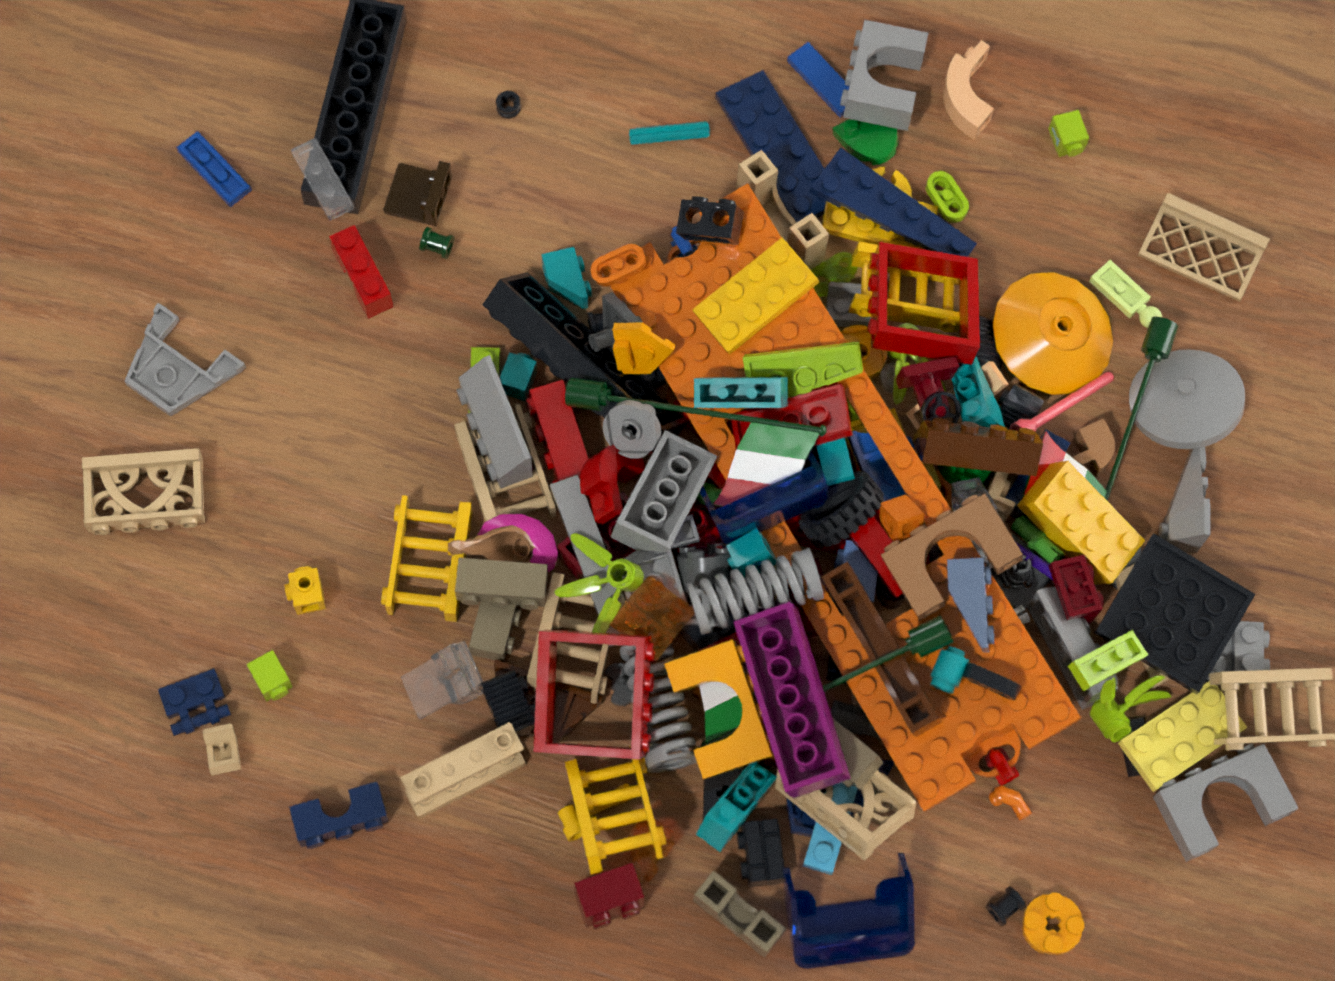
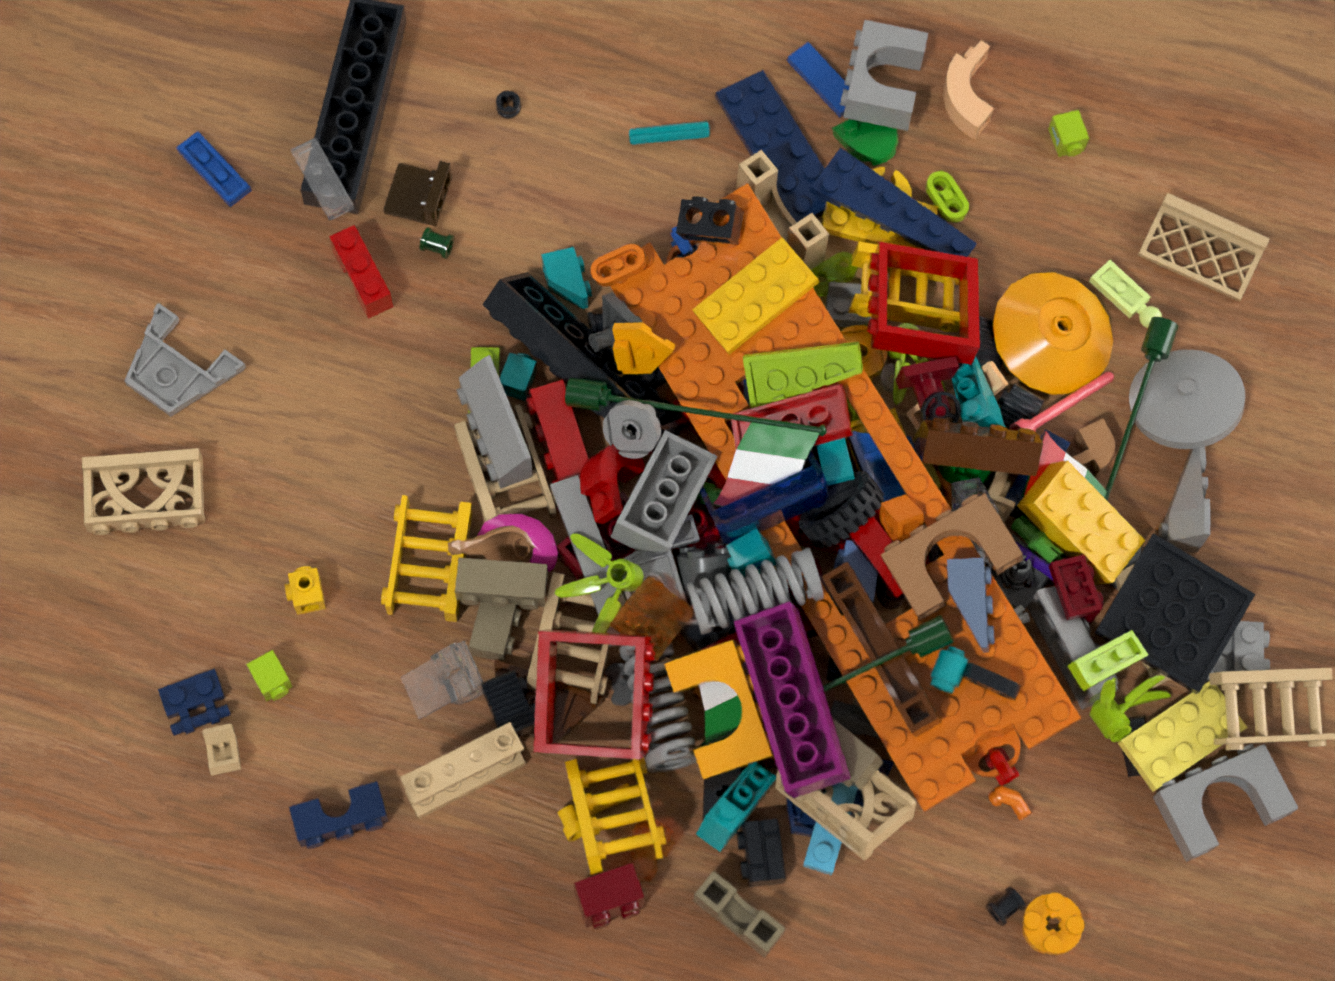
(740, 392): teal brick -> none
(852, 929): clear blue windscreen -> none

